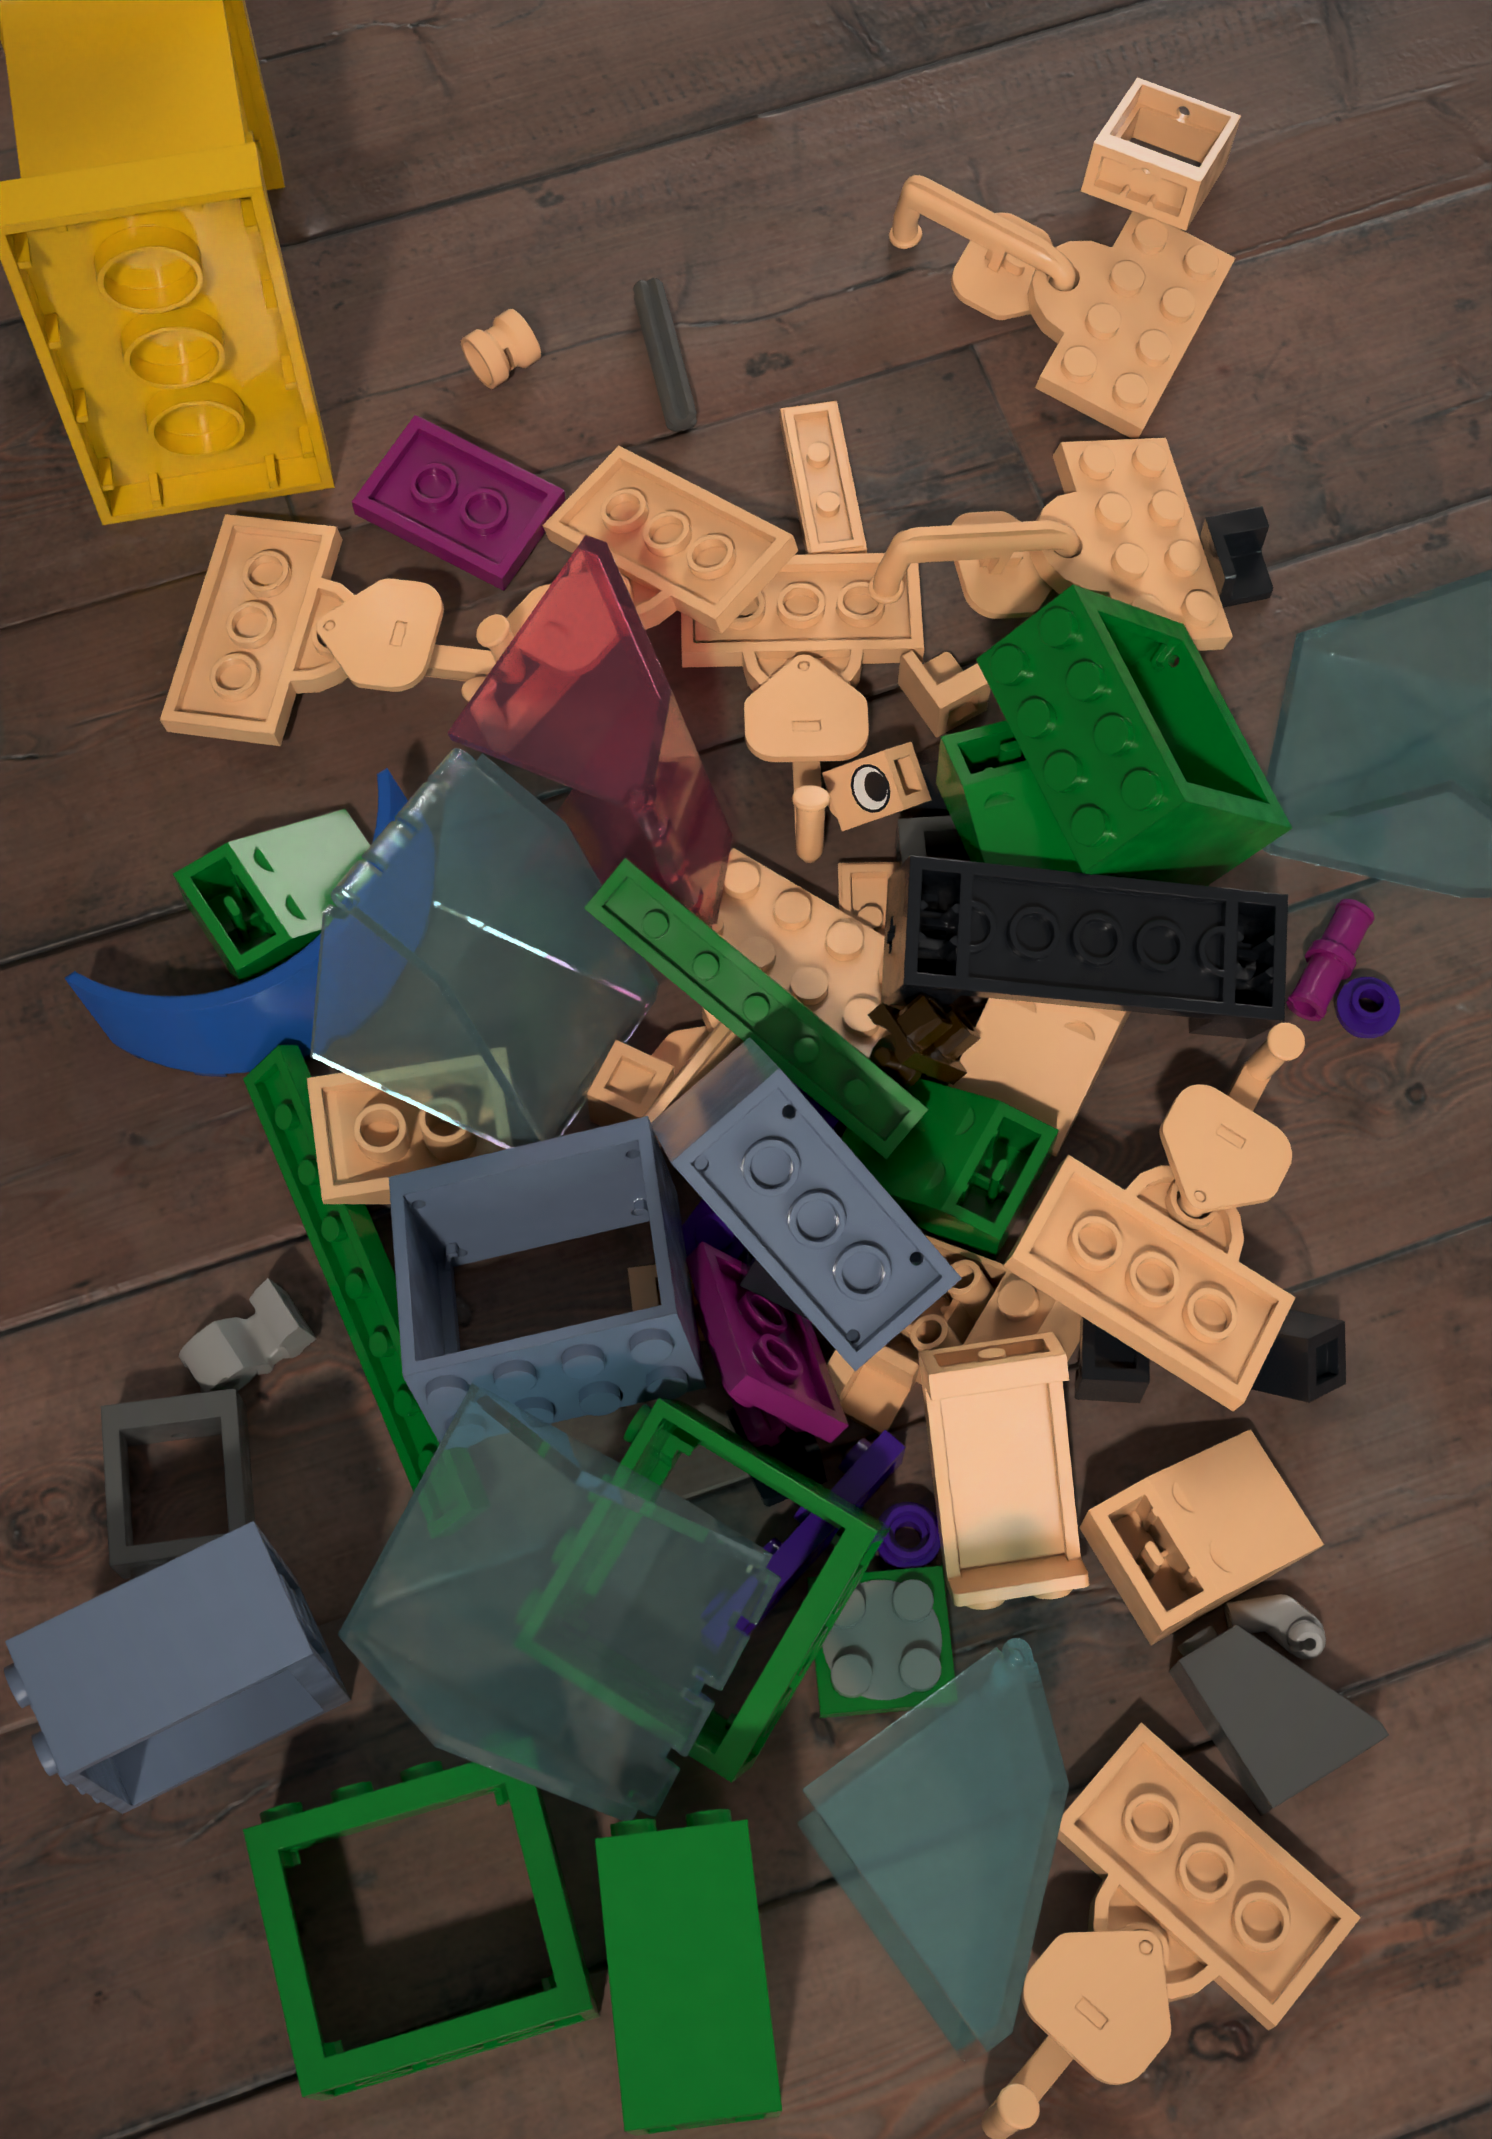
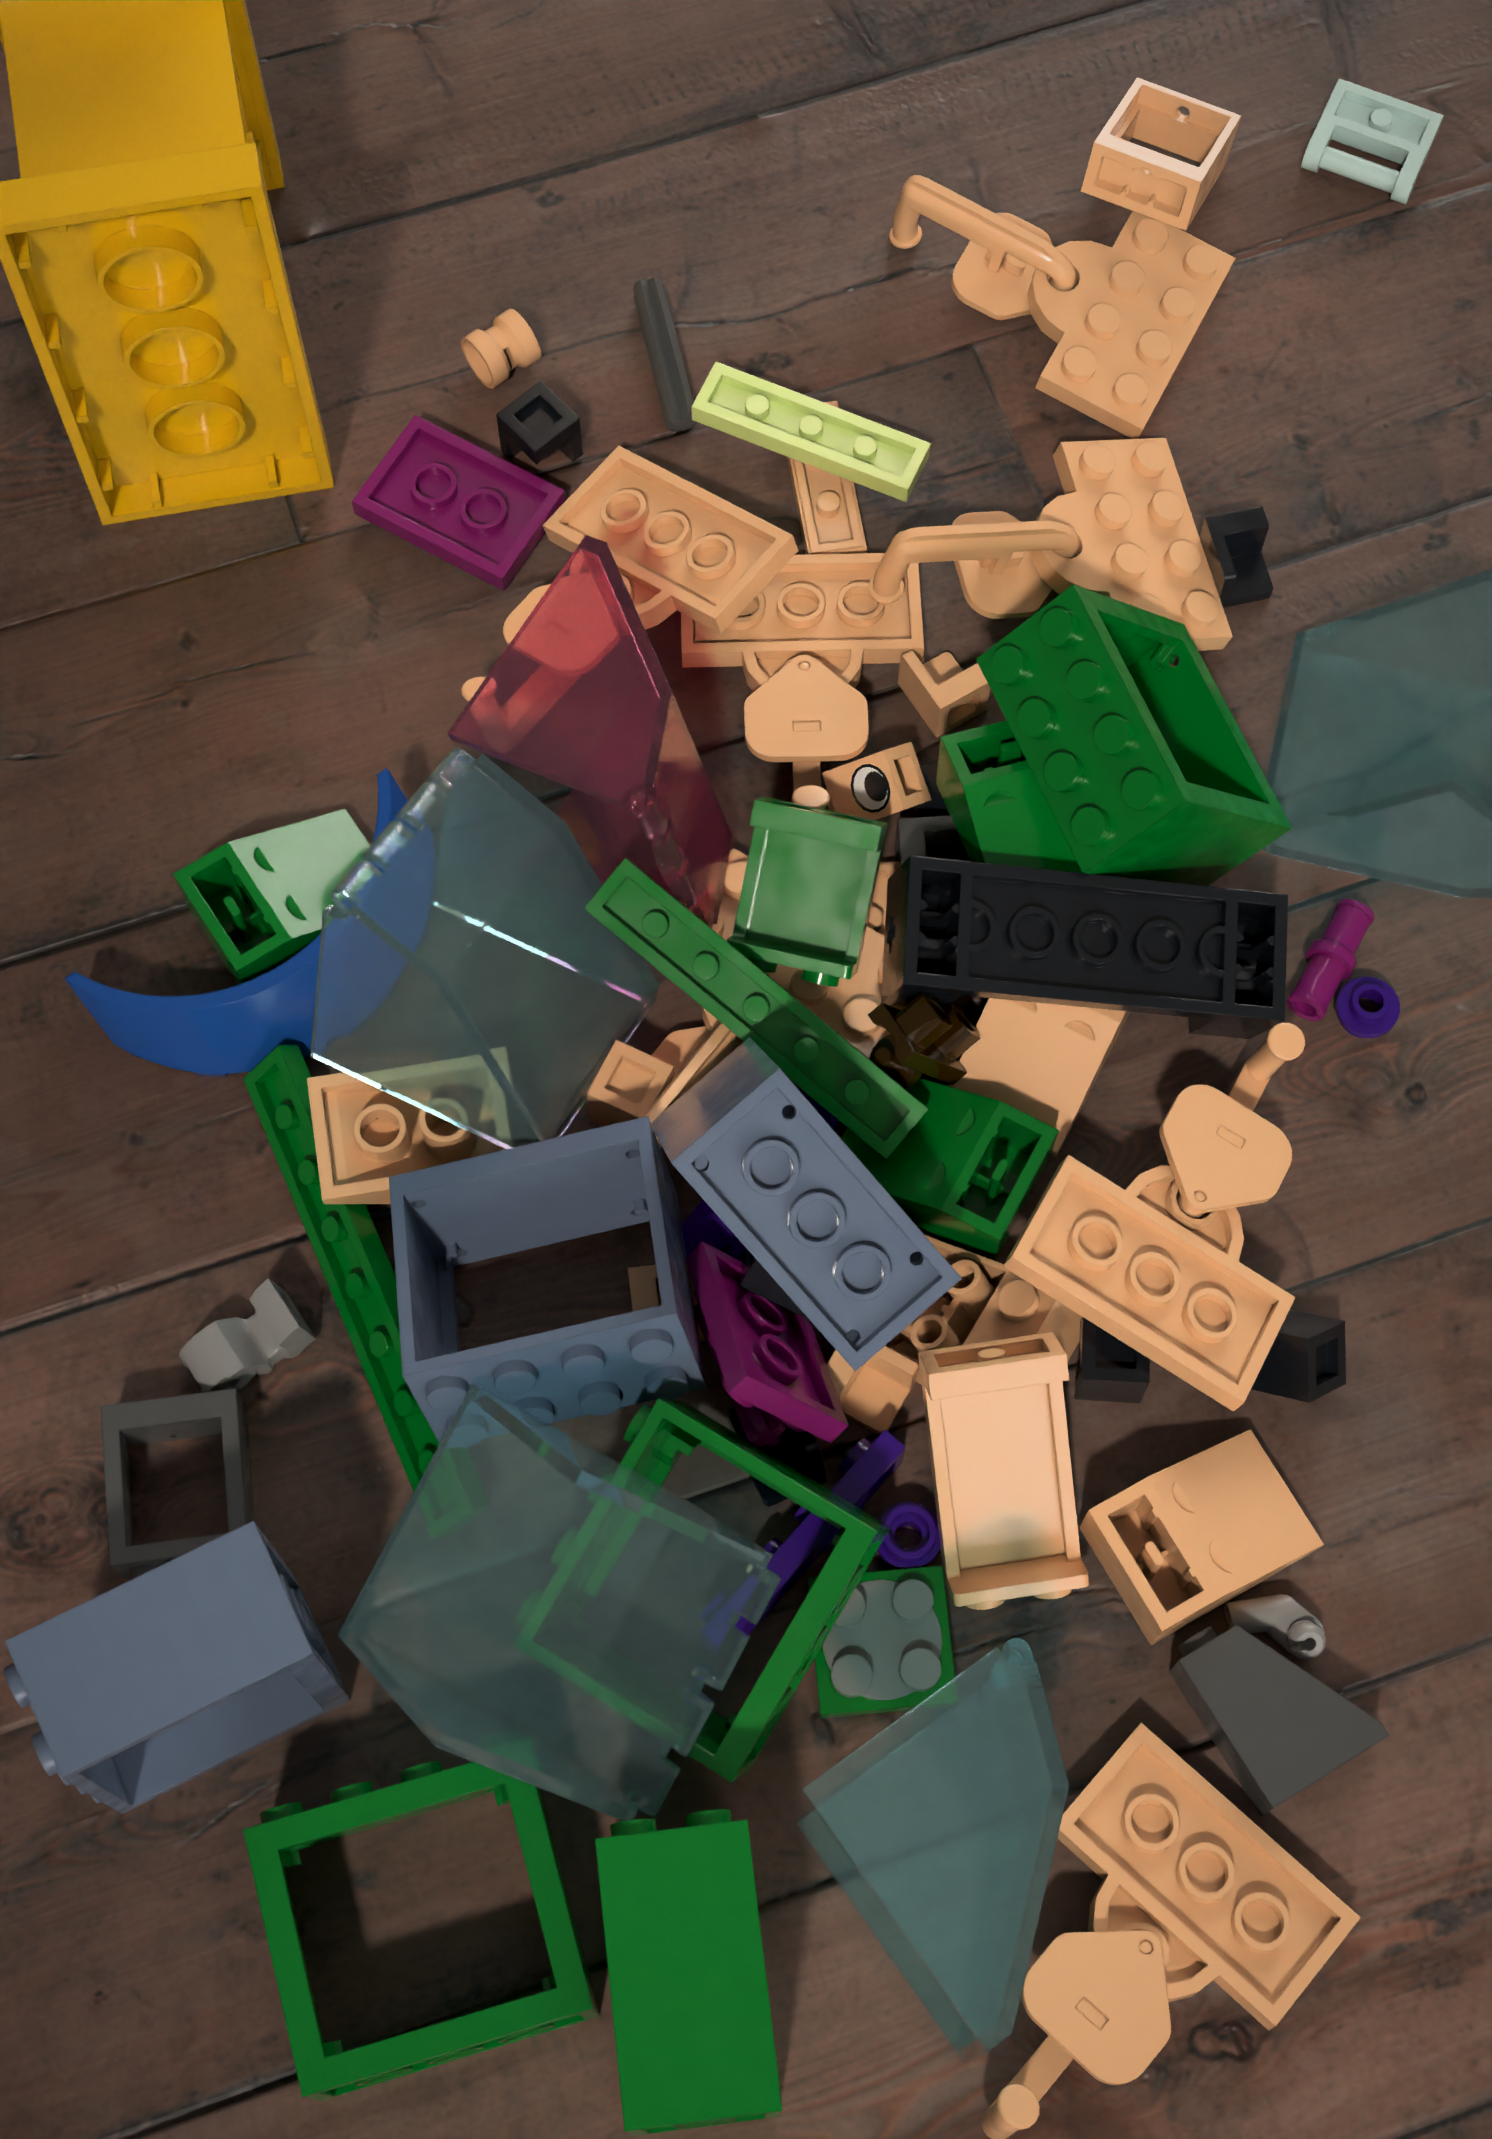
(265, 628): light nougat plate -> none
(539, 425): none -> black panel
(807, 889): none -> green panel
(811, 431): none -> yellowish green plate
(1378, 127): none -> light aqua plate

